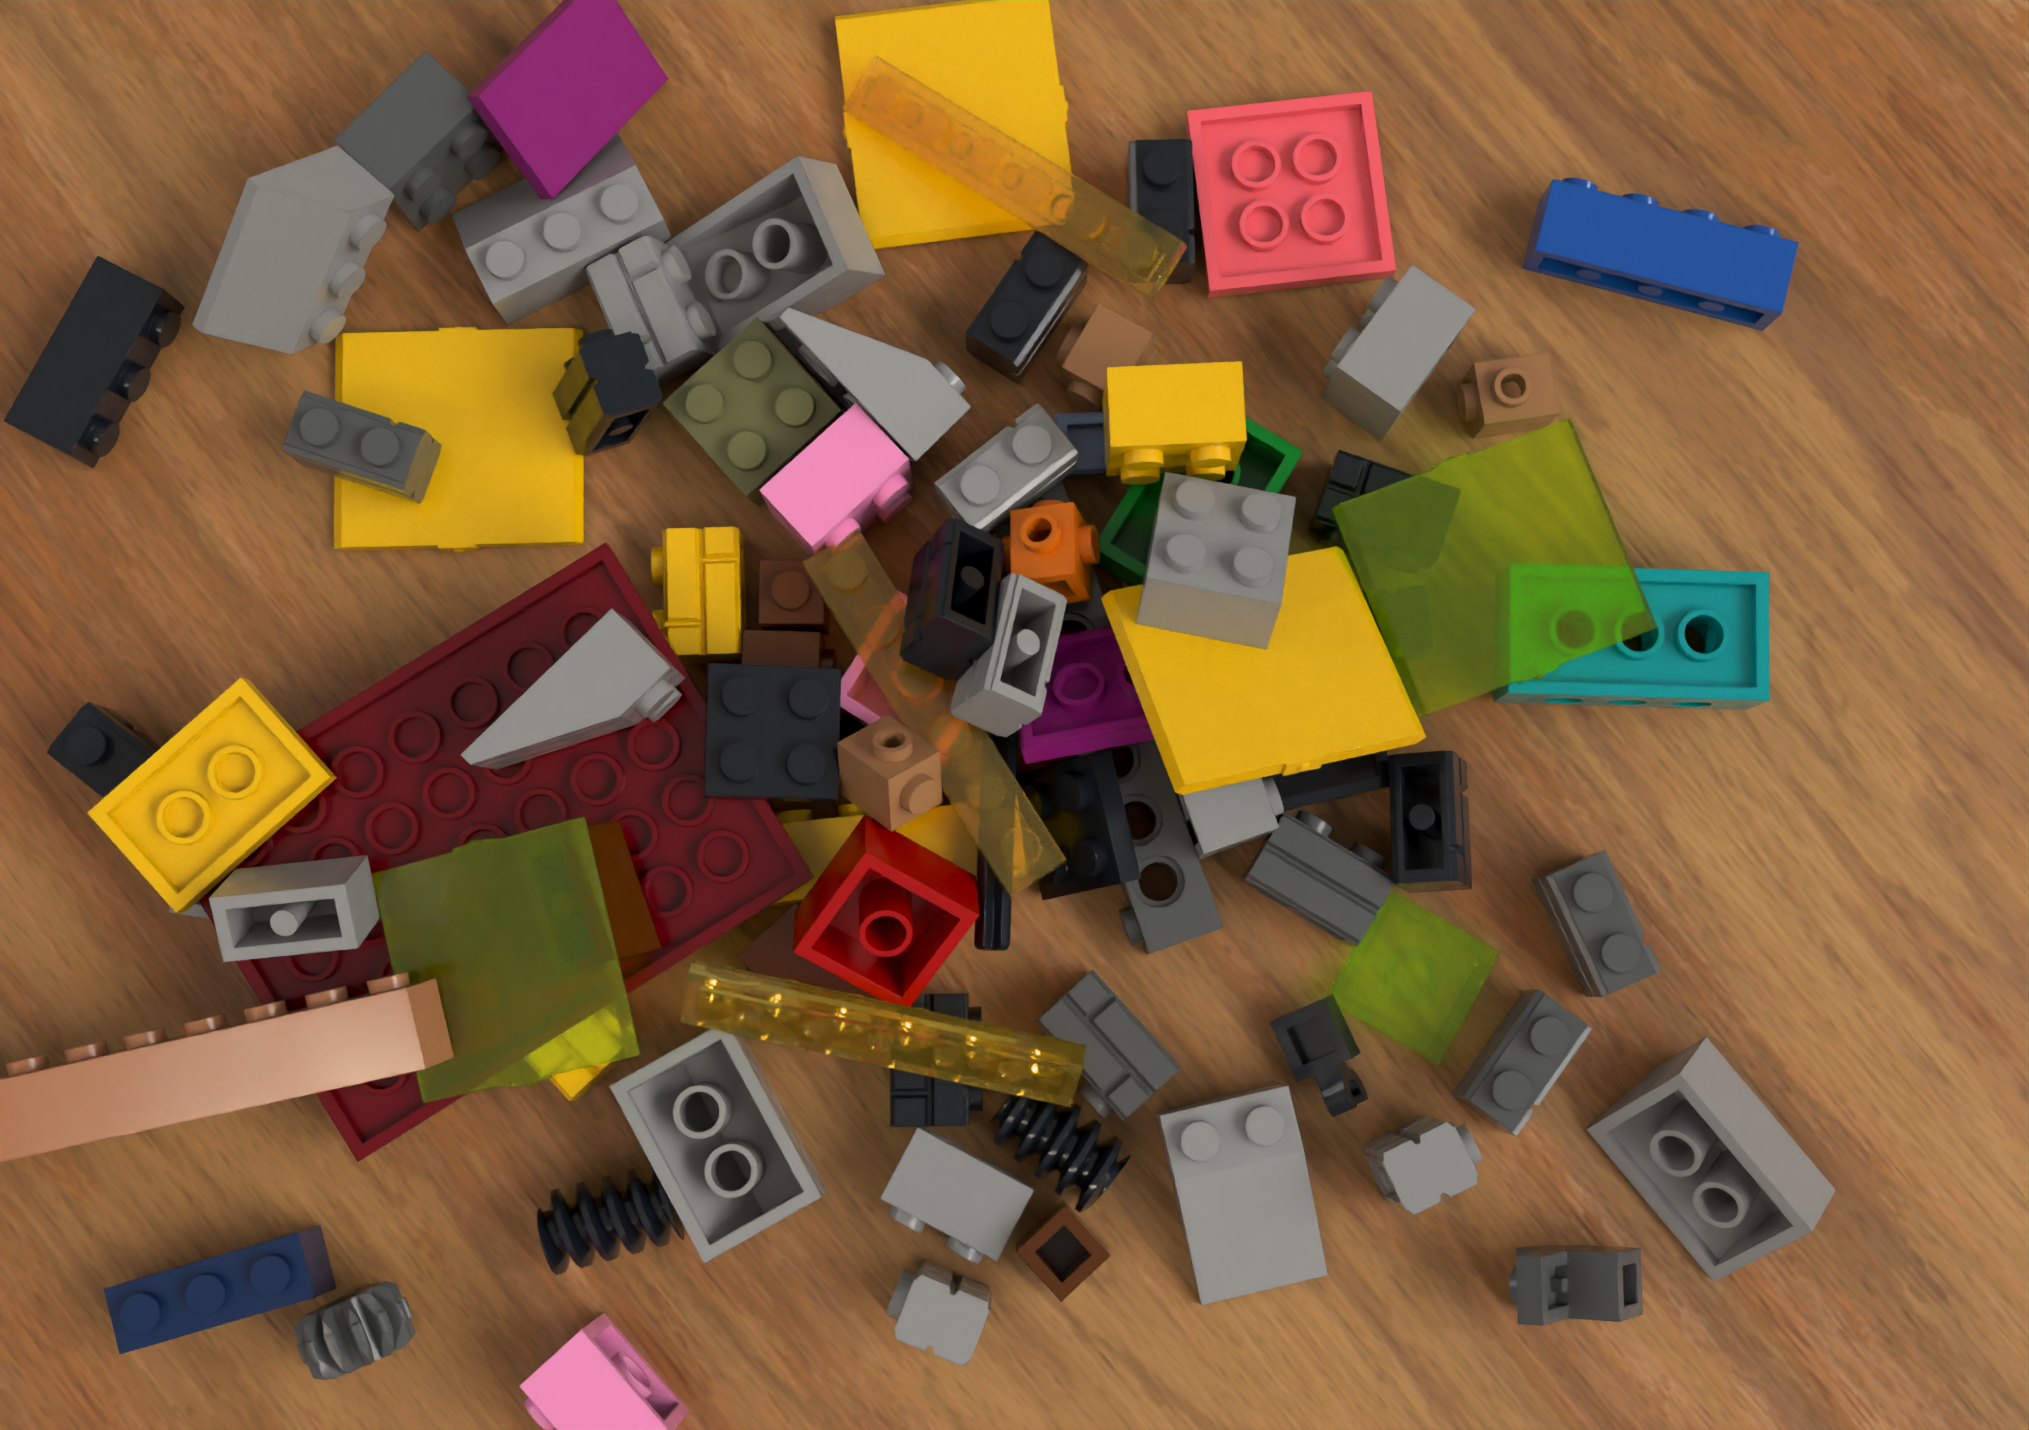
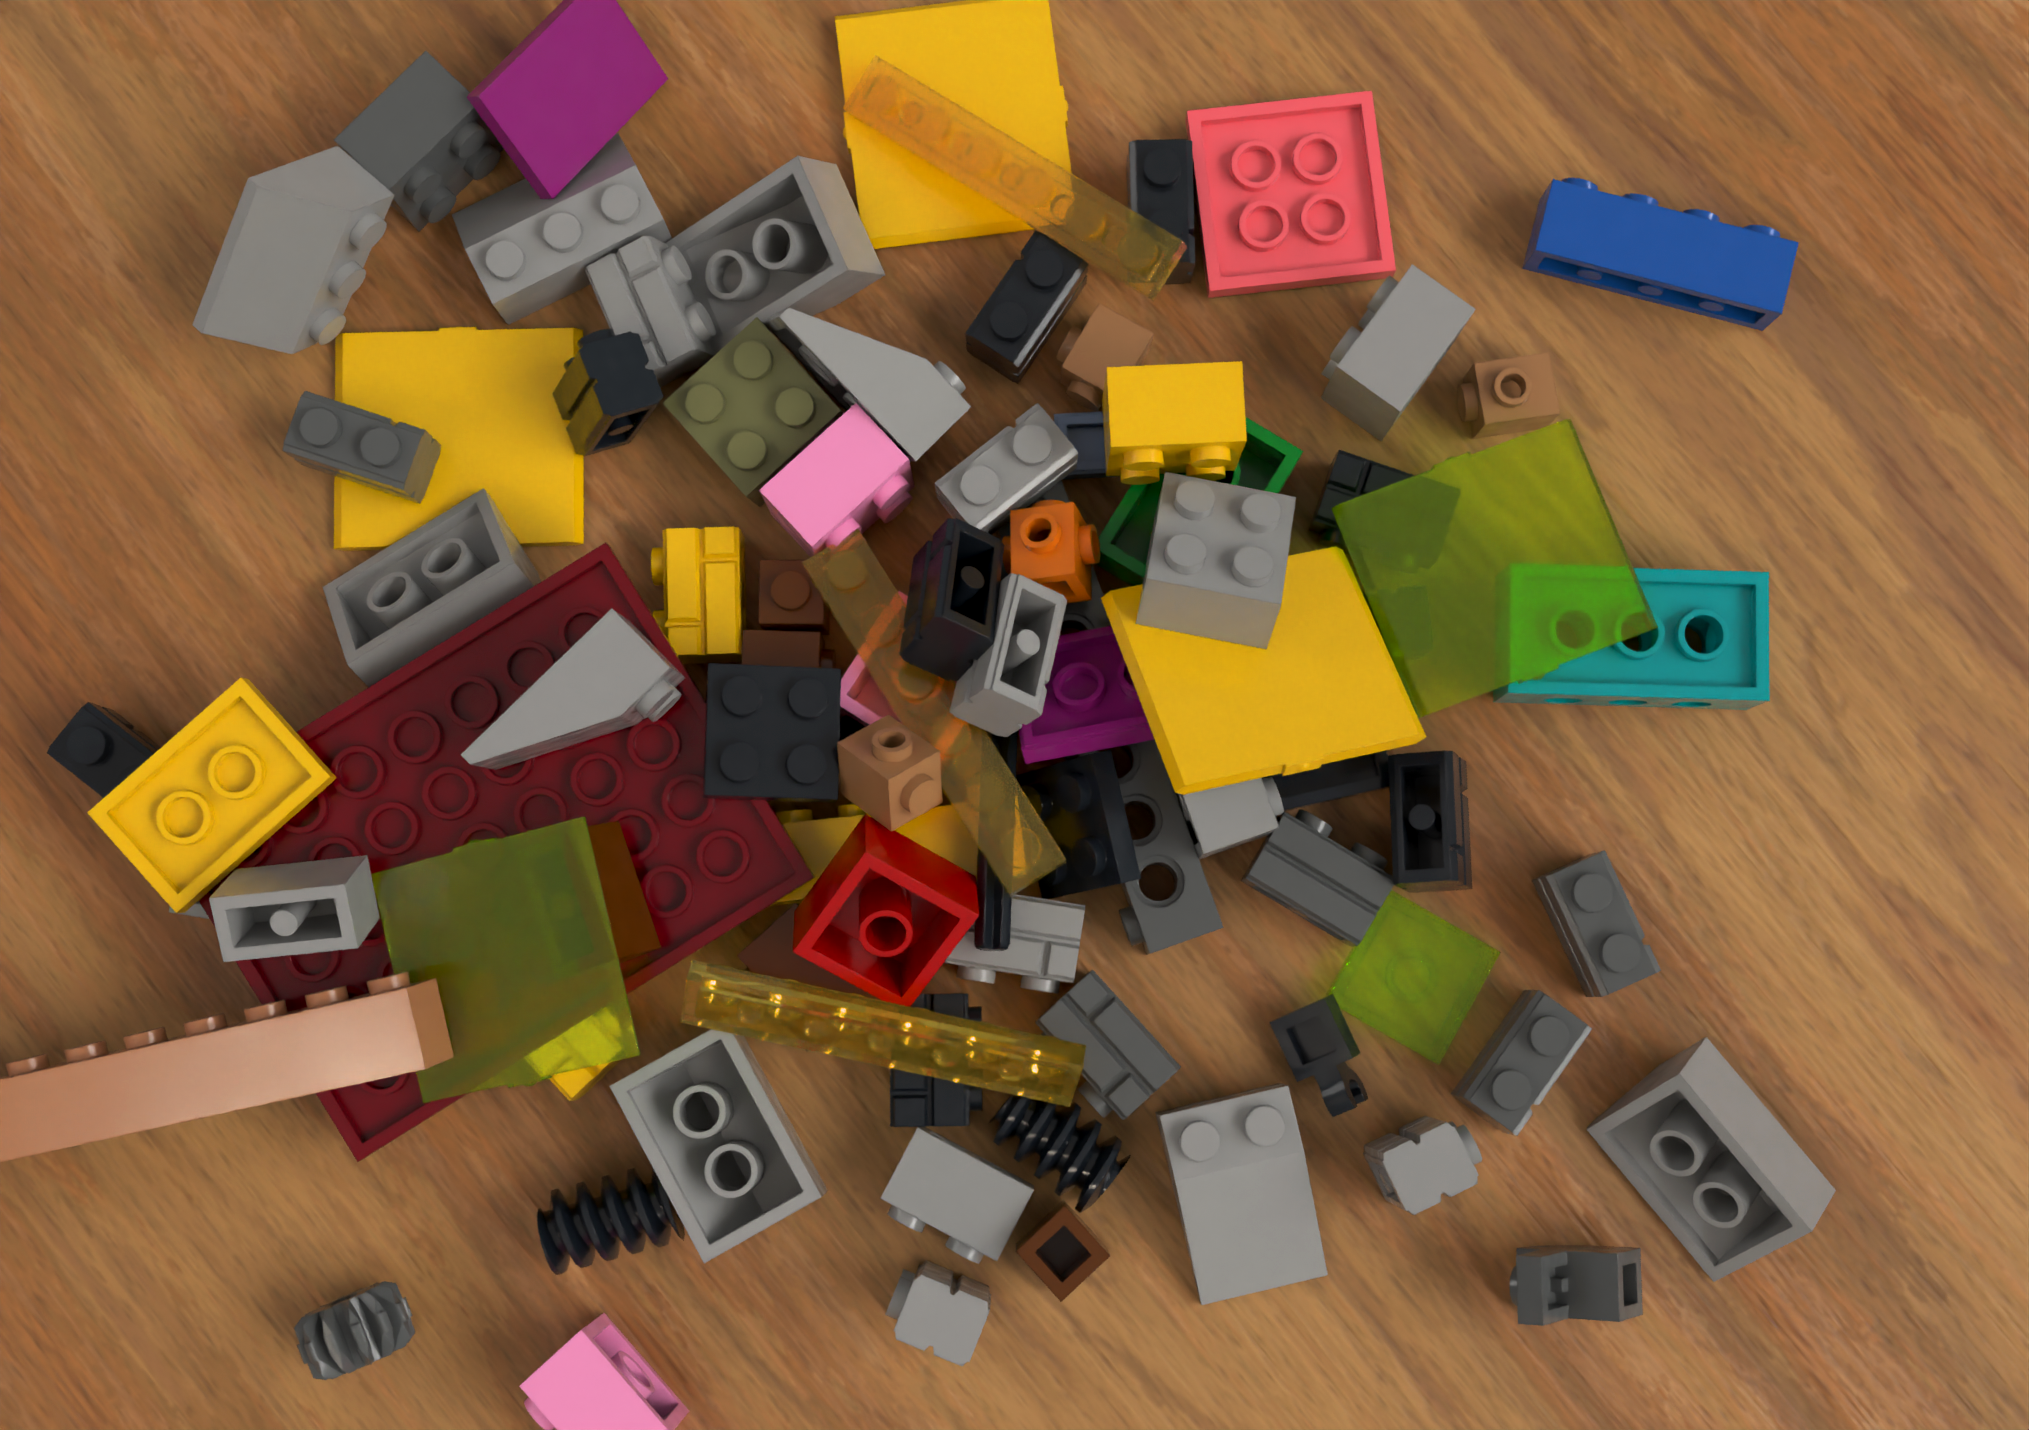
(96, 363): black brick -> none
(220, 1289): dark blue brick -> none
(427, 587): none -> light grey slope
(1041, 946): none -> light grey brick

